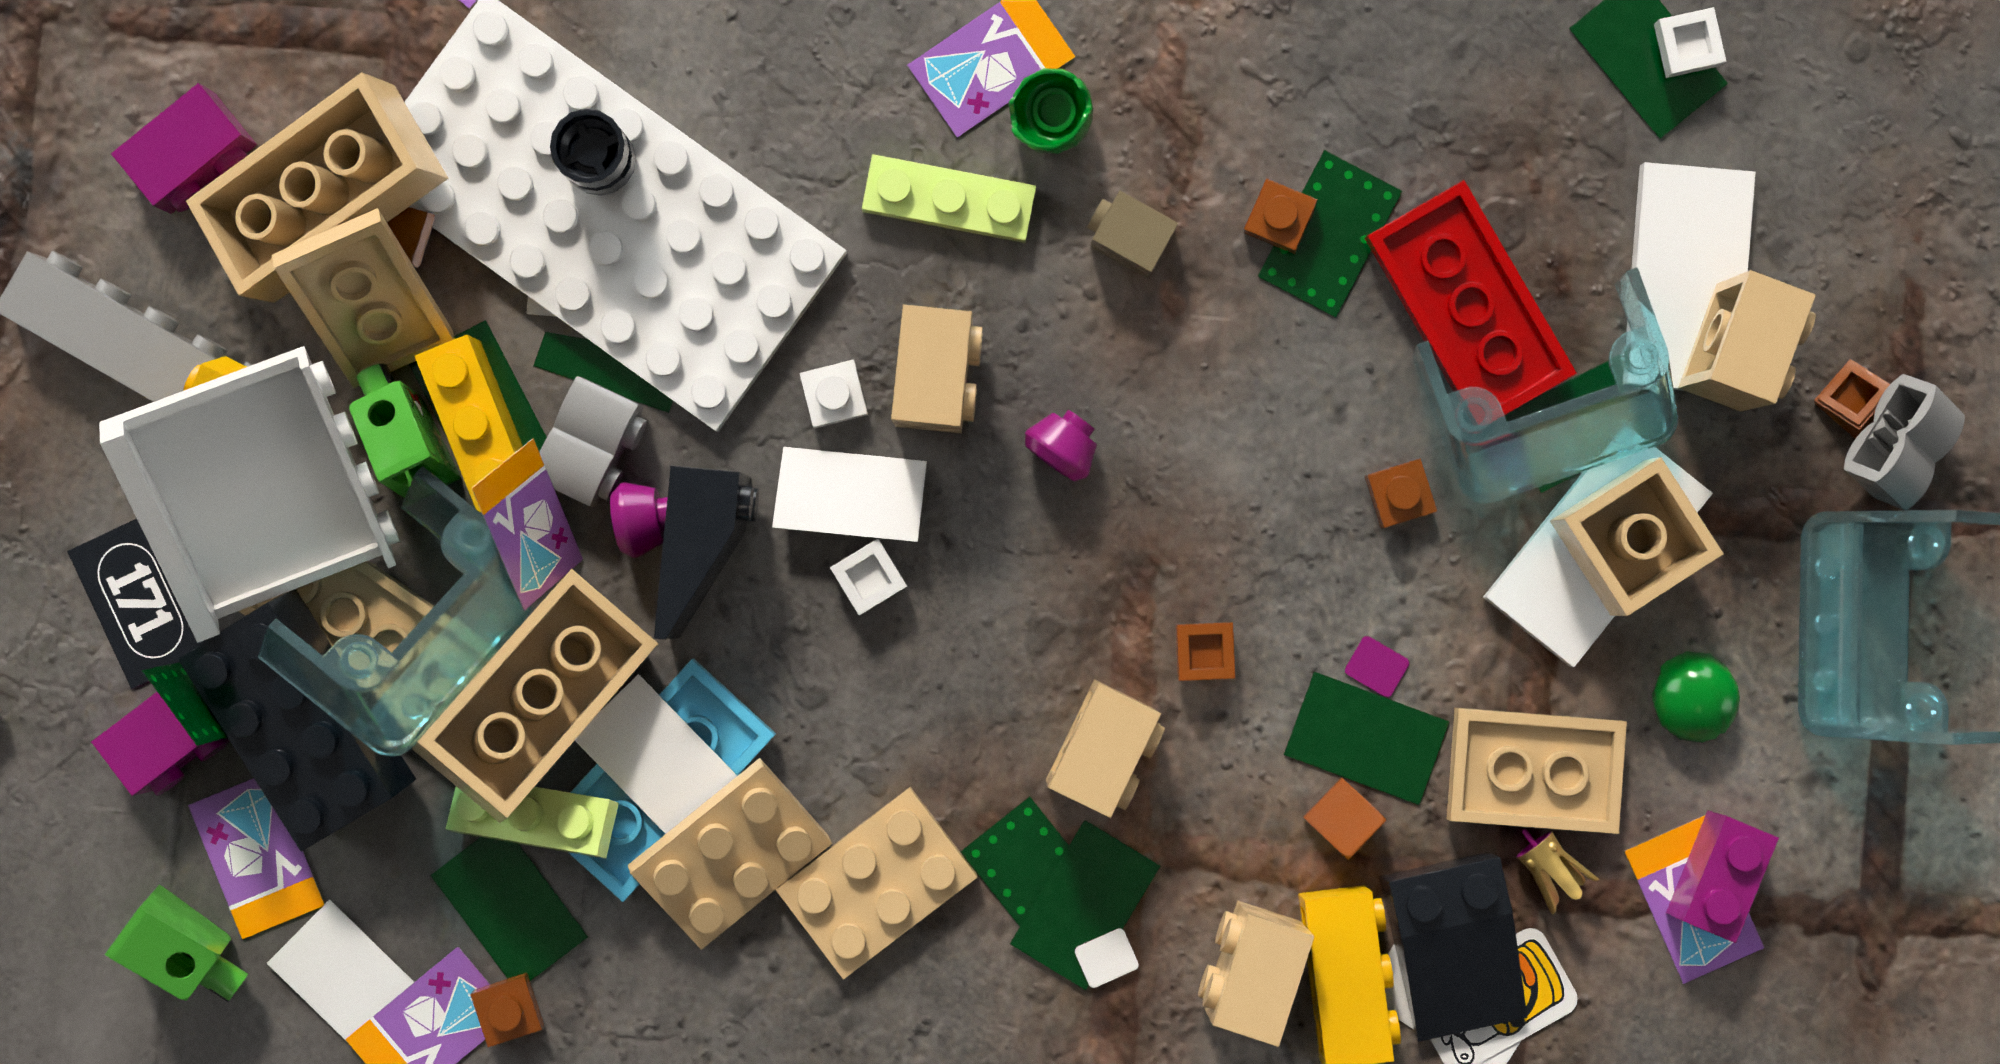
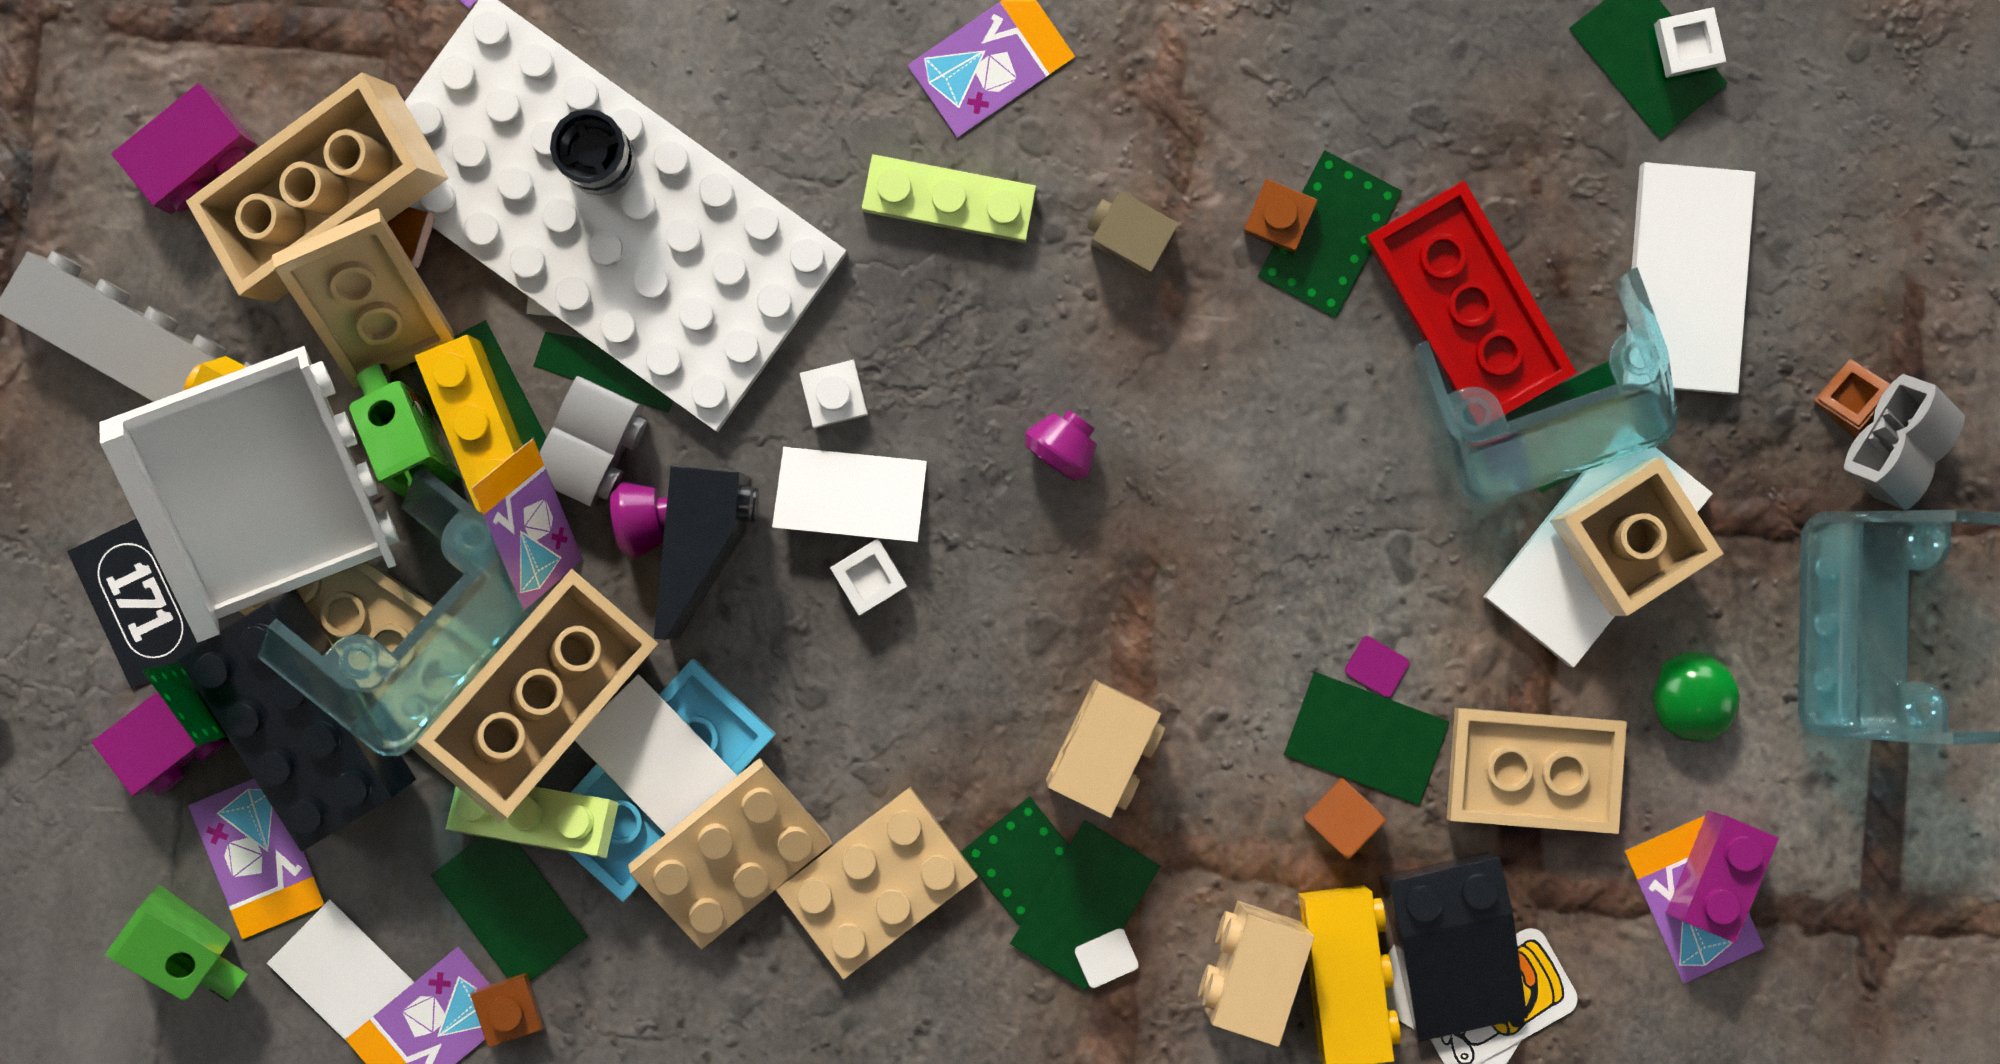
(933, 369): tan brick -> none
(1051, 111): green hair -> none
(1205, 651): dark orange plate -> none
(1400, 493): dark orange plate -> none
(1545, 858): pearl gold piece -> none
(1749, 342): tan brick -> none

